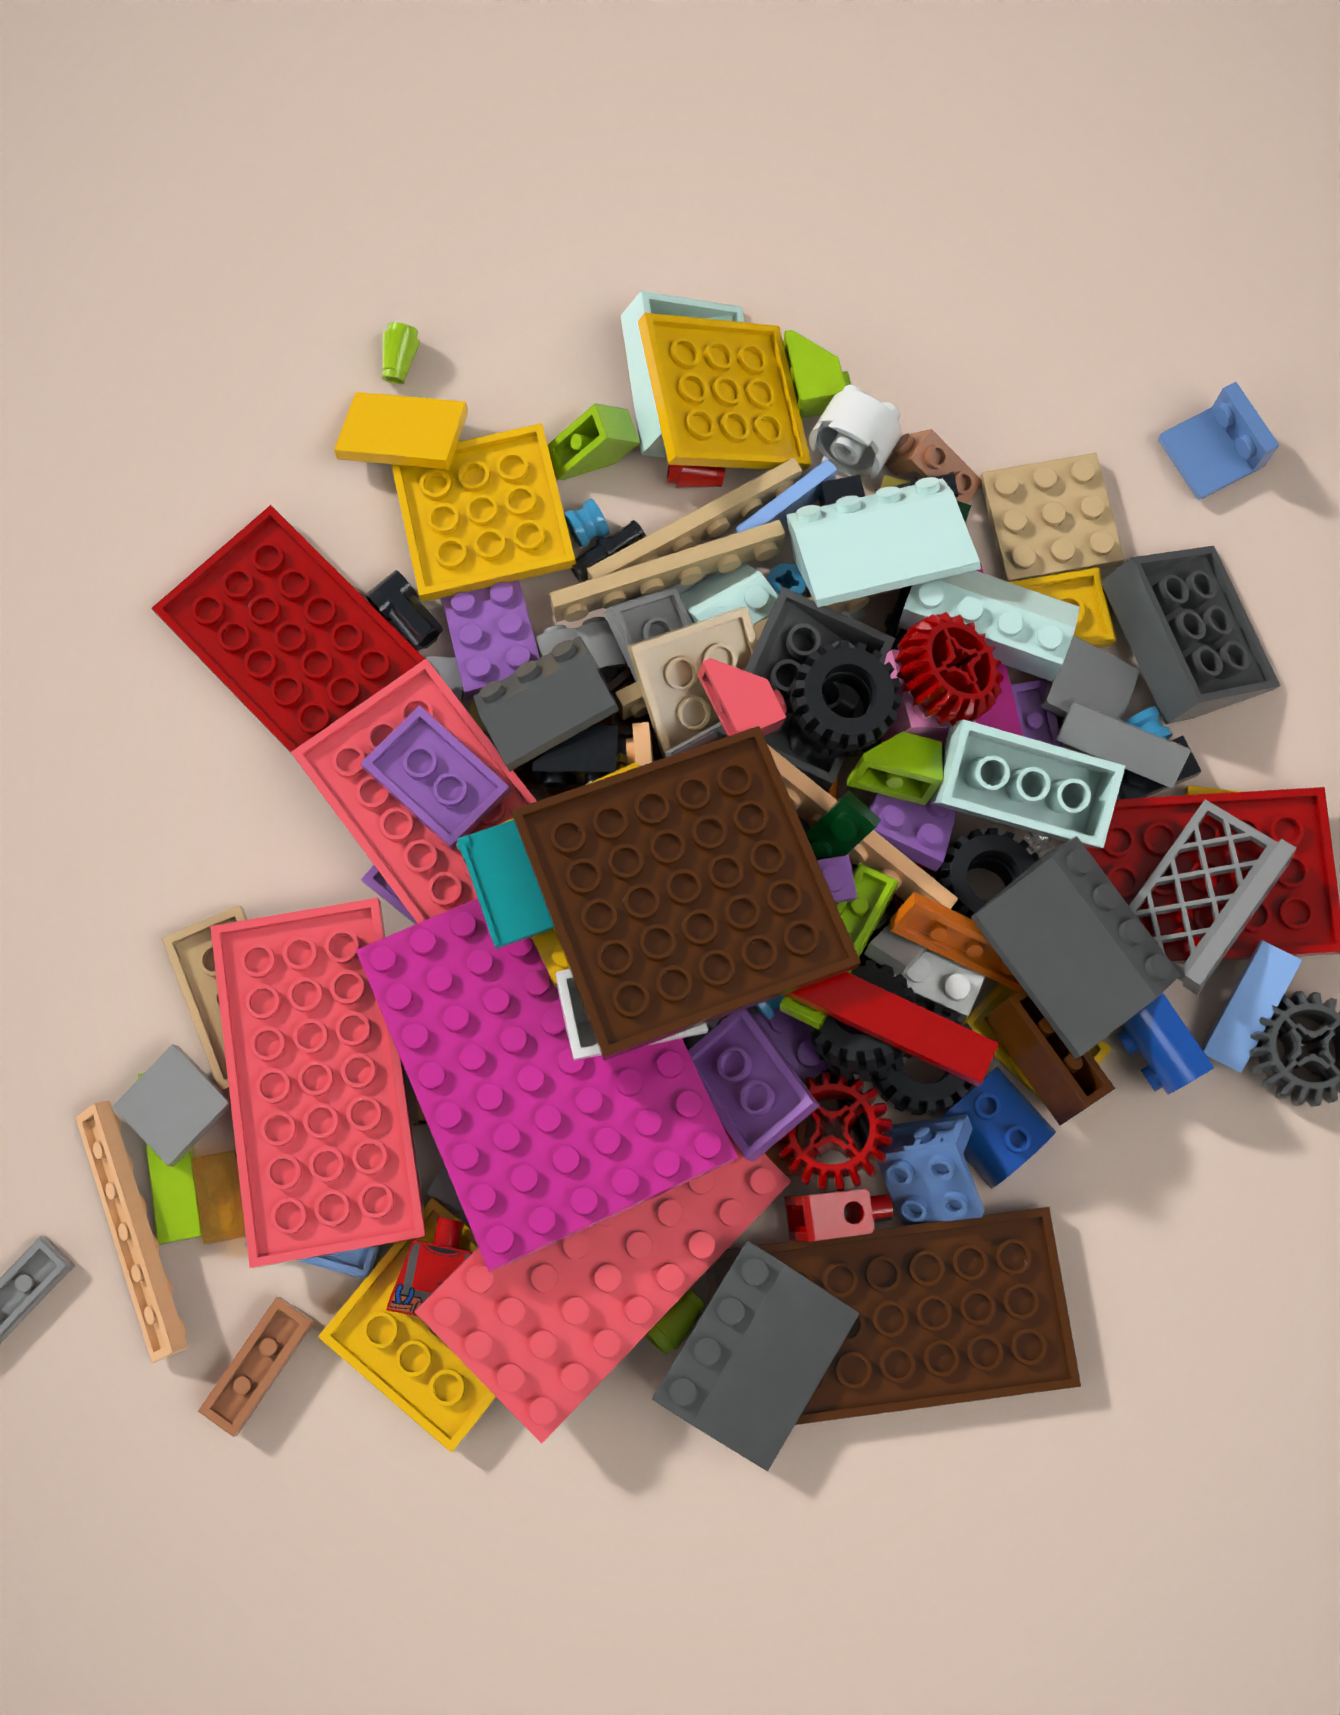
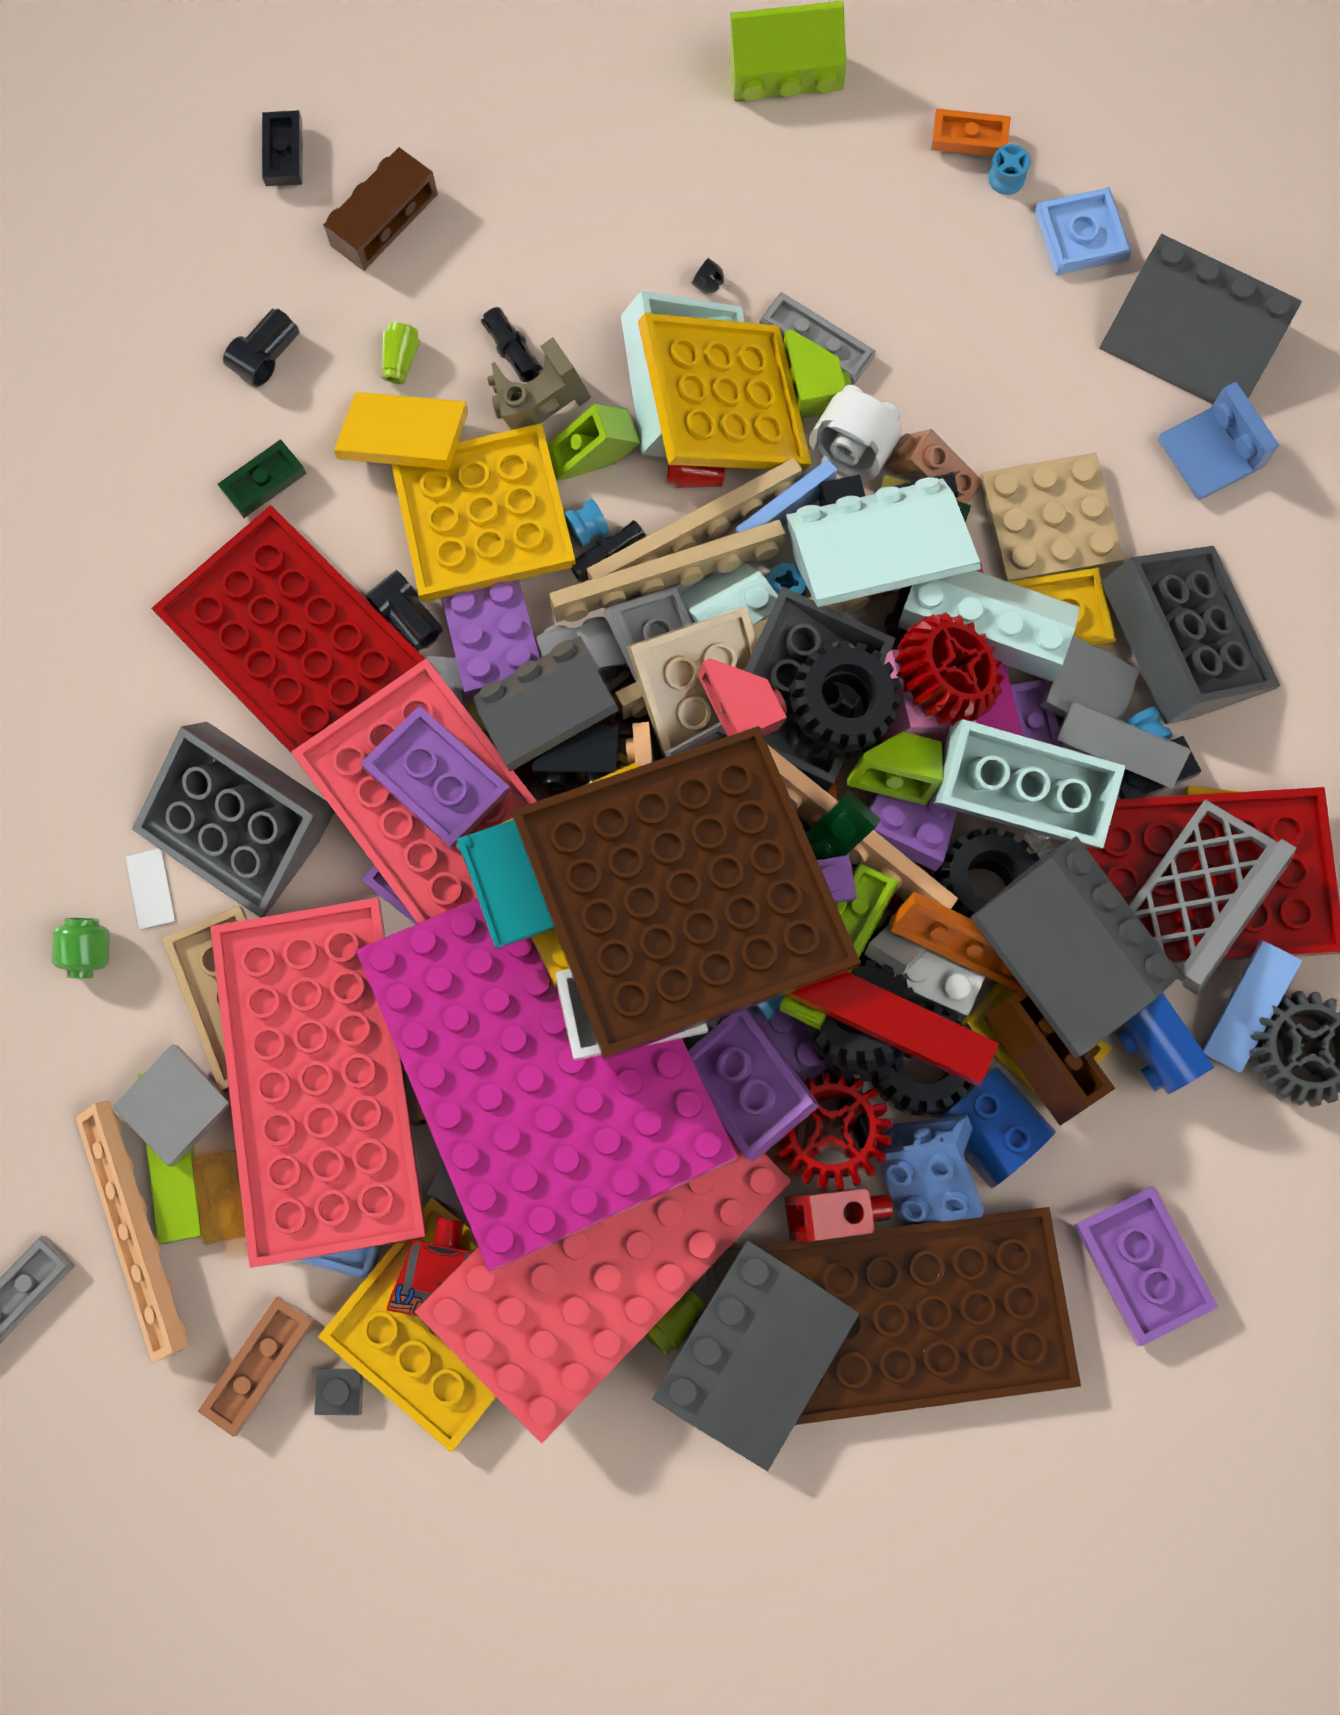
(80, 947): none -> bright green head
(150, 888): none -> white sticker
(232, 816): none -> dark grey slope
(256, 354): none -> black piece
(262, 478): none -> dark green plate
(282, 148): none -> black plate
(338, 1392): none -> dark grey plate
(380, 208): none -> reddish brown brick
(511, 344): none -> black pin
(540, 397): none -> dark tan tile
(709, 277): none -> black hinge
(787, 51): none -> lime slope
(792, 315): none -> light grey tile
(969, 132): none -> orange plate
(1009, 159): none -> dark azure wheel
(1082, 231): none -> light blue tile
(1145, 1266): none -> medium lavender plate
(1199, 322): none -> dark grey slope

